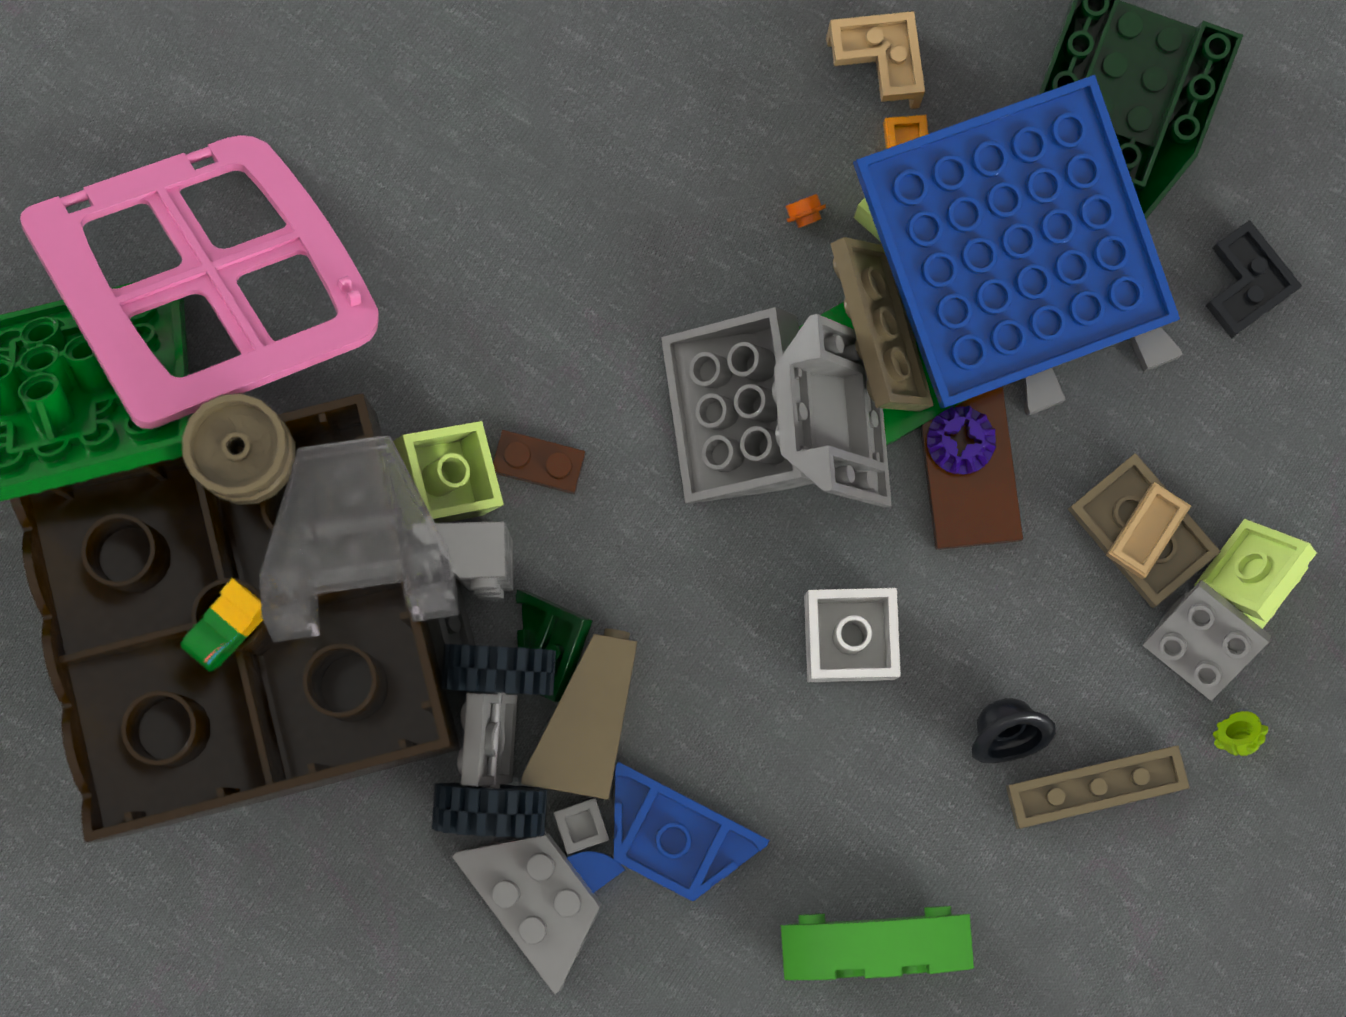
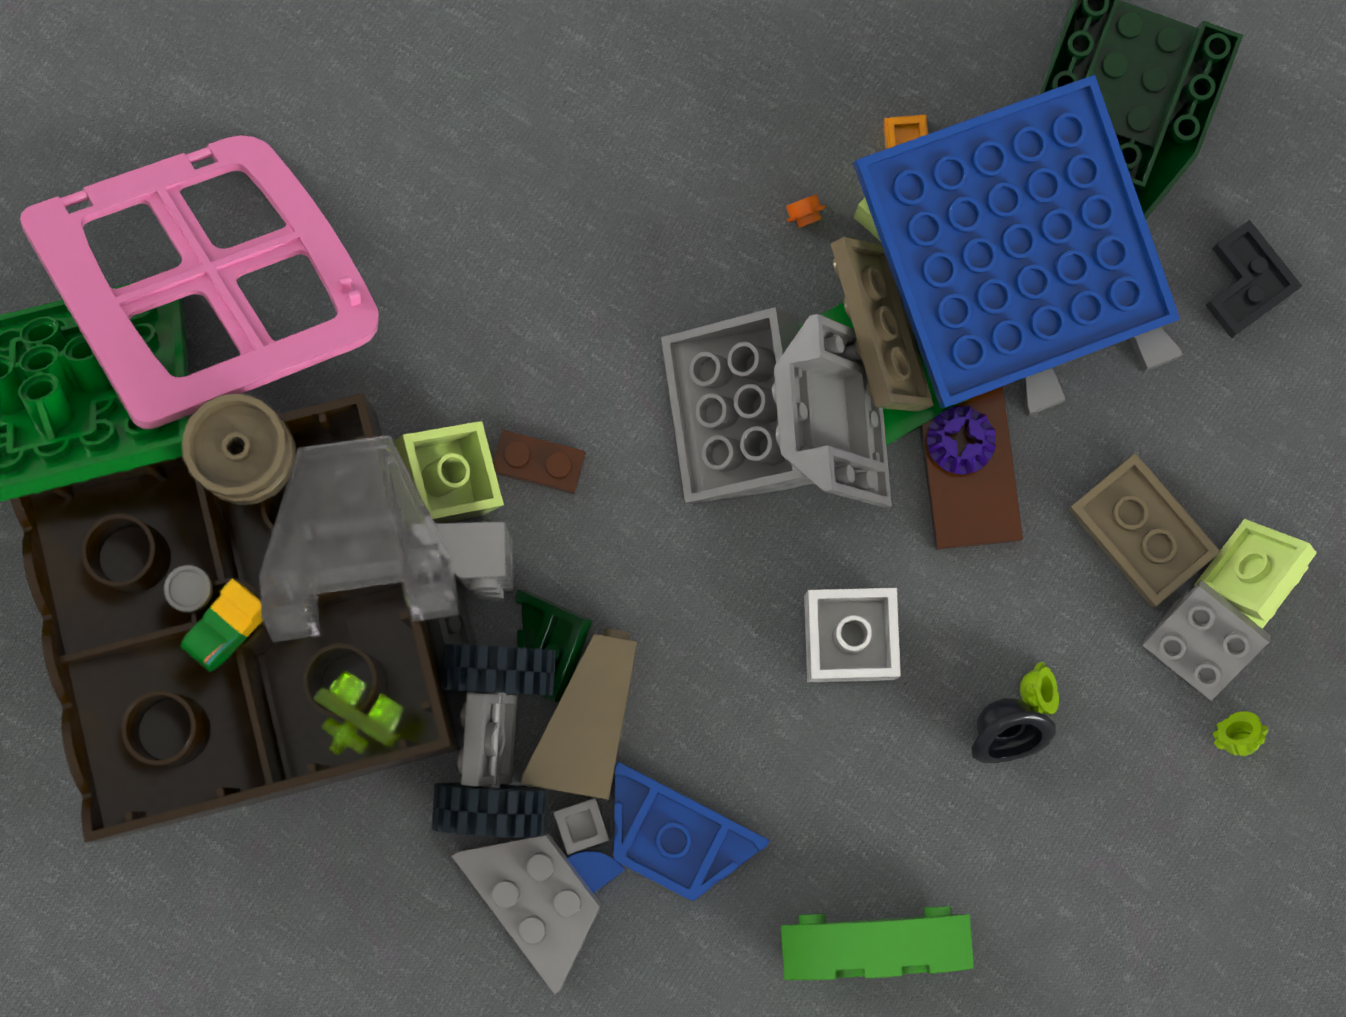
(188, 588): none -> light grey piece
(342, 699): none -> clear neon green hips
(889, 42): tan panel -> none
(1040, 690): none -> lime animal
(1097, 787): dark tan plate -> none
(1148, 530): tan tile -> none

